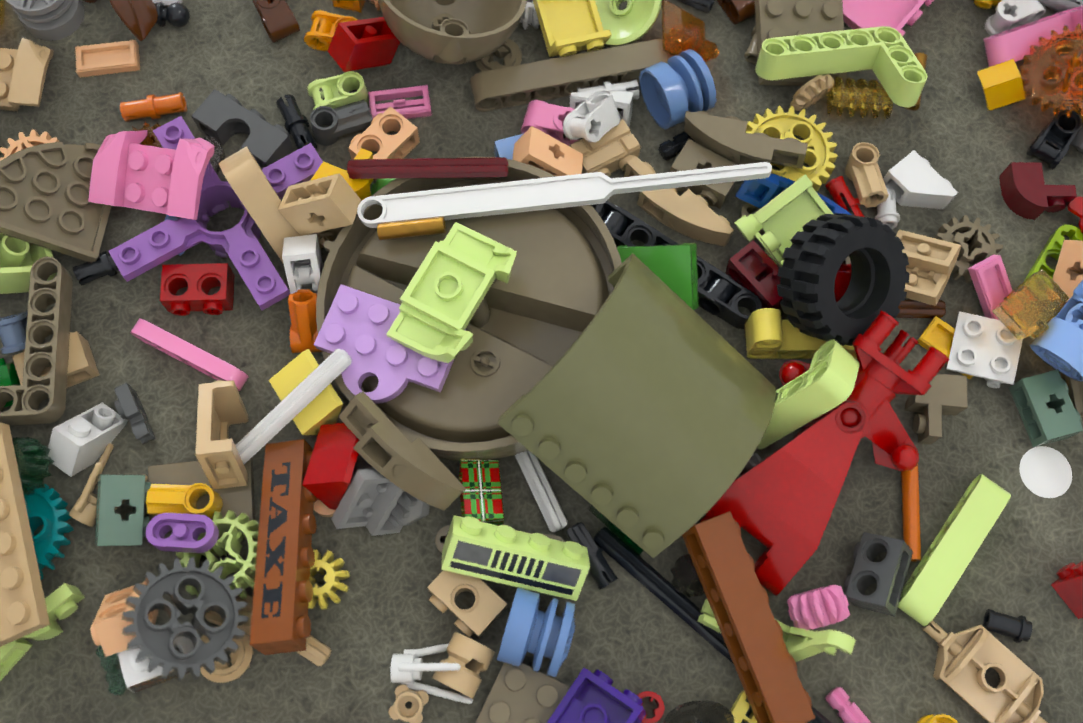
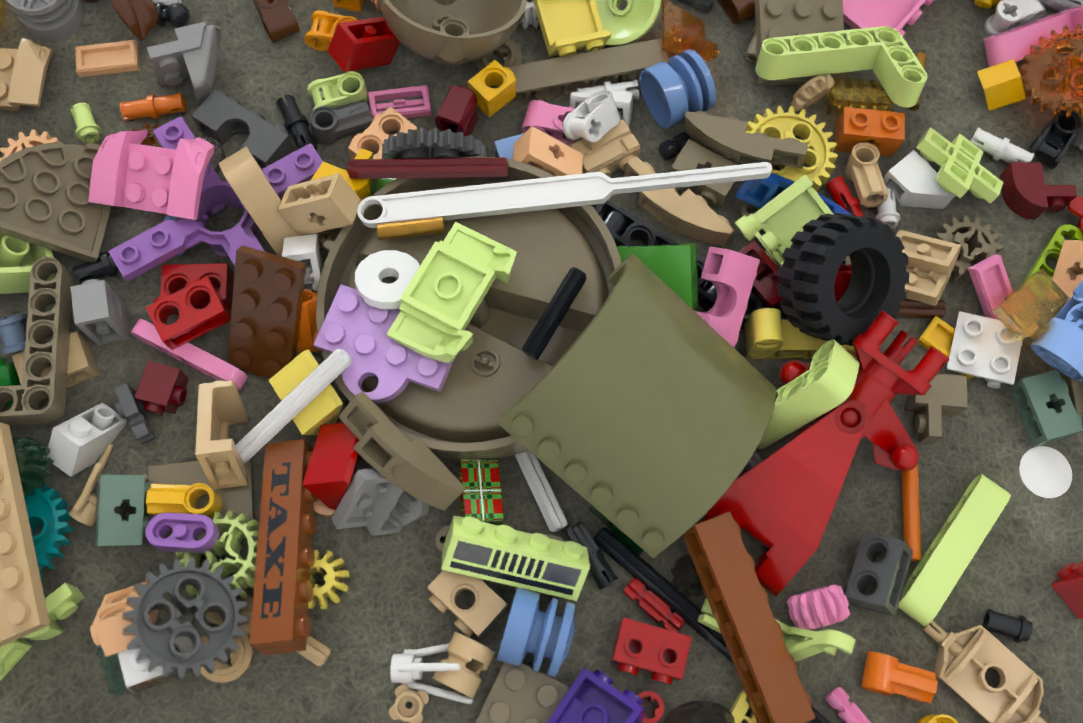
(86, 129): none -> yellowish green pin
(99, 312): none -> light grey brick
(161, 389): none -> dark red brick
(189, 57): none -> light grey piece
(191, 321): none -> red brick
(265, 311): none -> reddish brown plate
(381, 265): none -> white tile
(431, 145): none -> dark grey gear
(458, 111): none -> dark red brick
(492, 99): none -> yellow brick
(554, 313): none -> black axle
(650, 650): none -> red brick
(653, 605): none -> red axle
(733, 278): none -> bright pink arch
(871, 126): none -> orange brick
(889, 677): none -> orange piece
(959, 166): none -> yellowish green plate
(1000, 148): none -> white pin

